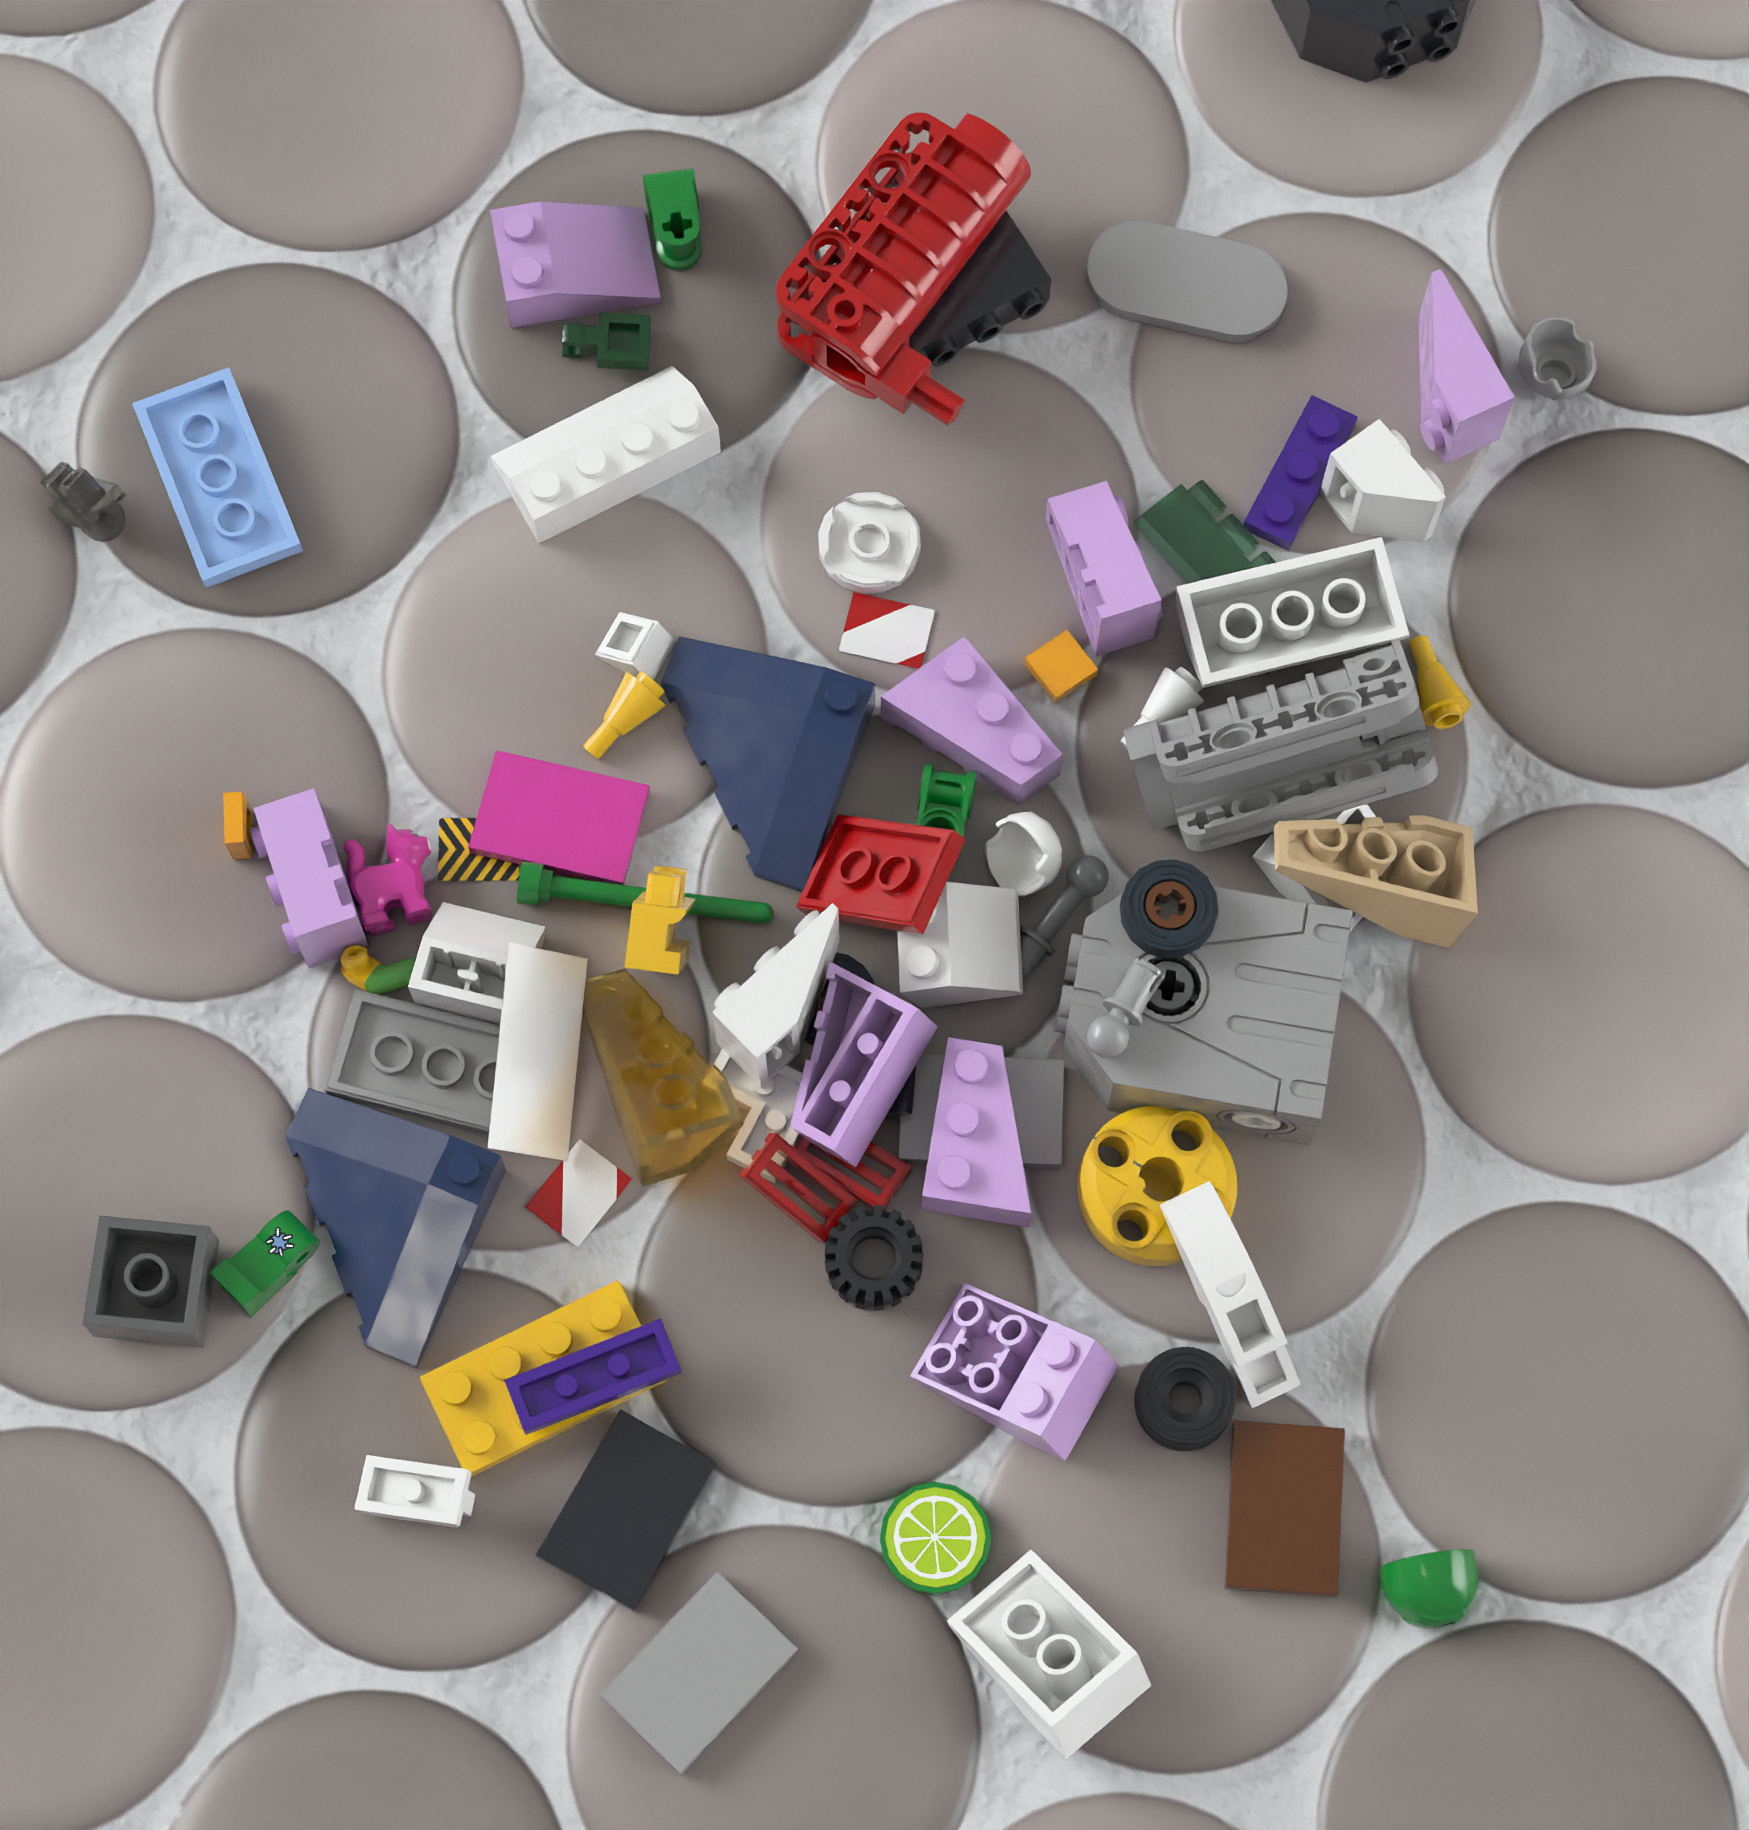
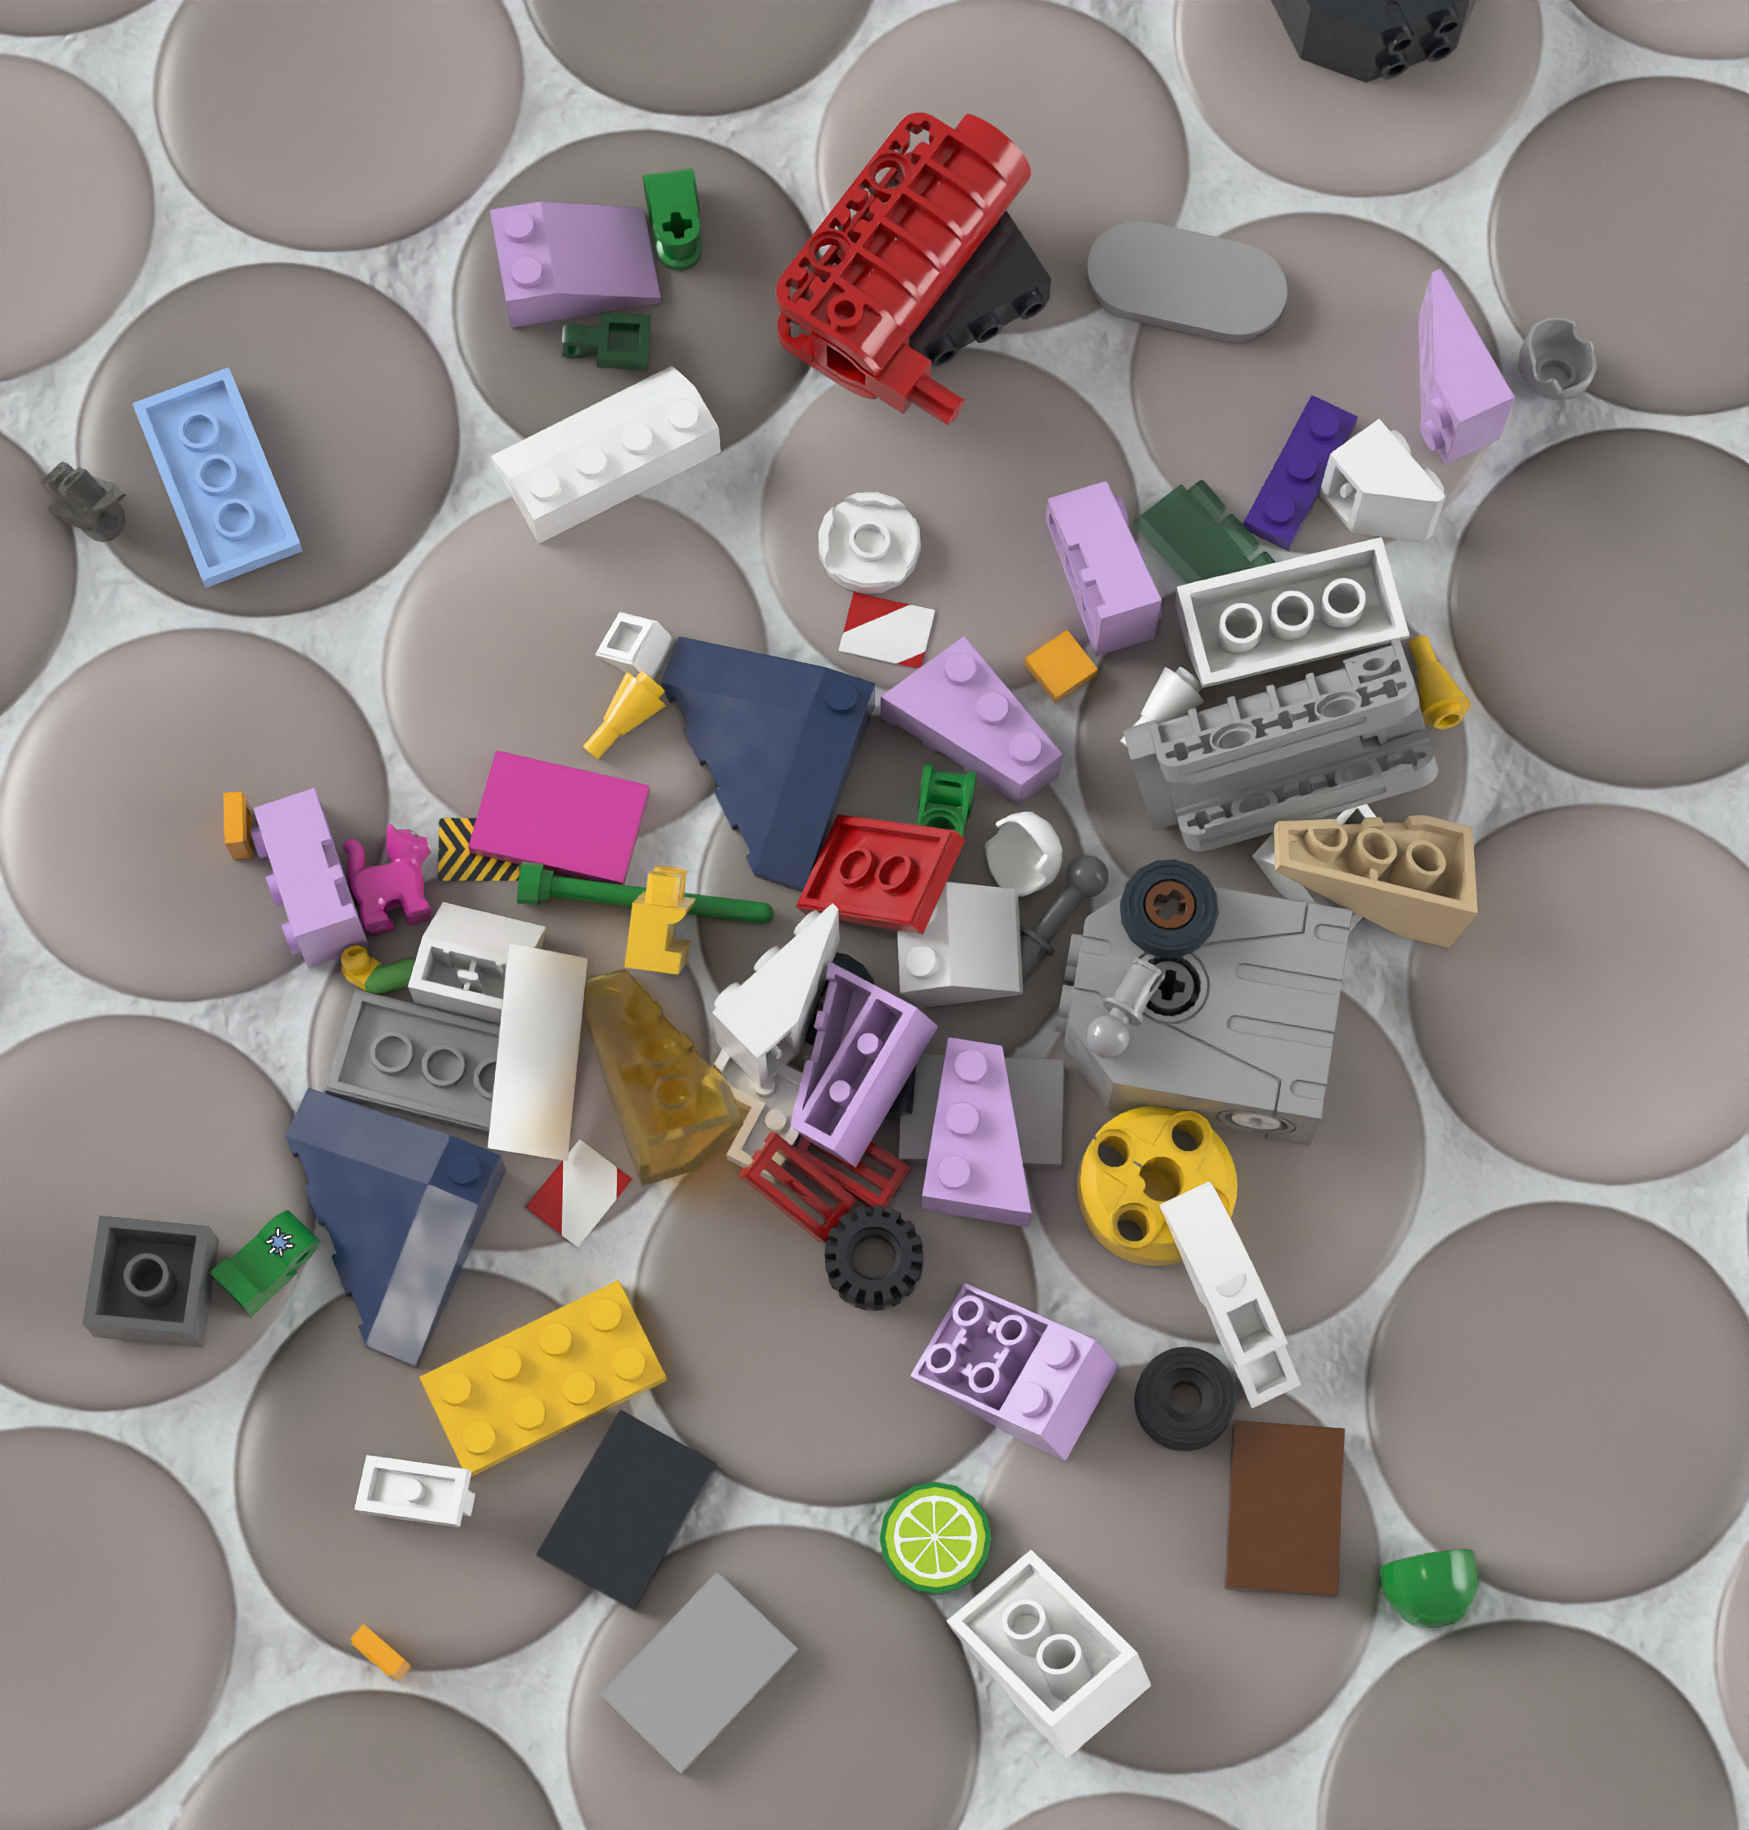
(380, 1653): none -> light orange tile
(593, 1376): dark purple plate -> none

